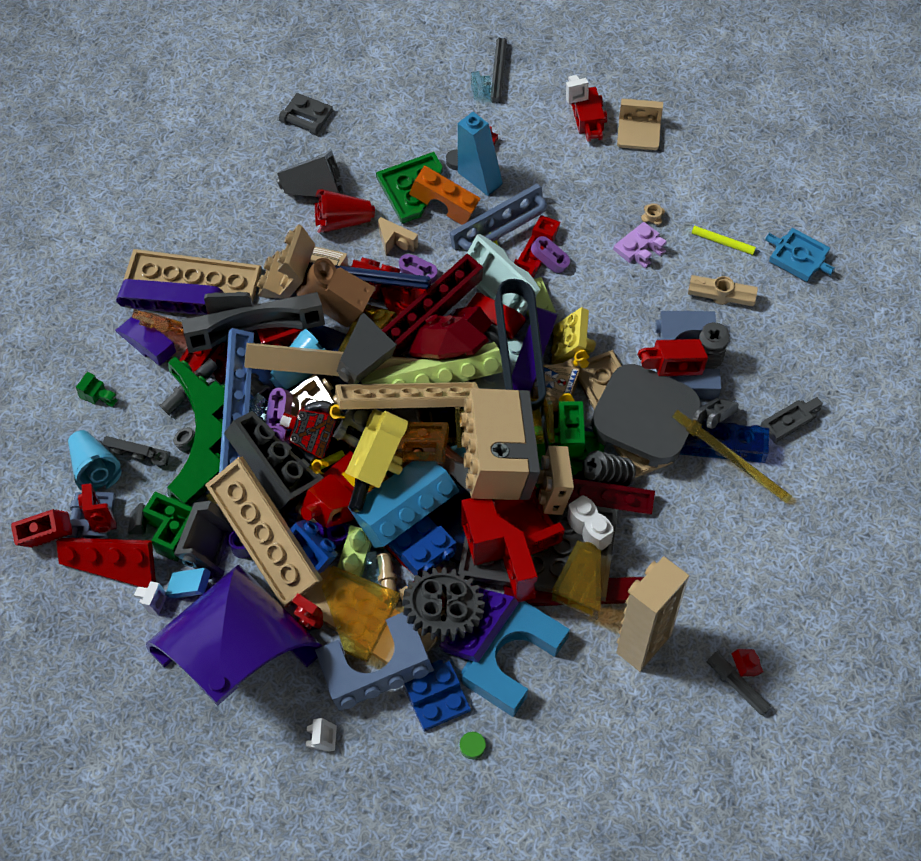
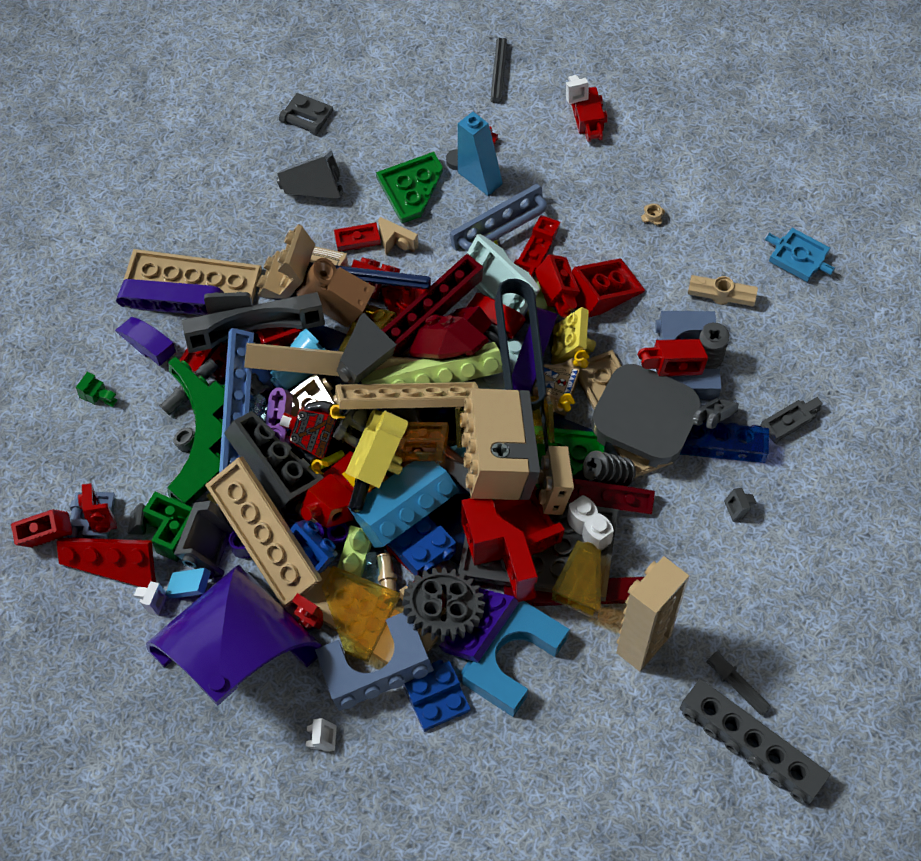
(92, 461): medium azure cone -> none
(138, 451): dark grey hinge -> none
(159, 322): clear orange plate -> none
(341, 211): red cone -> none
(357, 237): none -> red plate
(419, 266): medium lavender beam -> none
(458, 200): orange arch -> none
(472, 745): bright green tile -> none
(480, 85): clear light blue tile -> none
(550, 254): medium lavender beam -> none
(558, 284): none -> red brick
(571, 427): green brick -> none
(605, 286): none -> red slope
(637, 241): lavender plate -> none
(639, 124): tan bracket -> none
(694, 428): clear yellow bar -> none
(723, 240): neon yellow bar -> none
(739, 503): none -> dark grey tile
(747, 662): red plate -> none
(768, 742): none -> dark grey brick

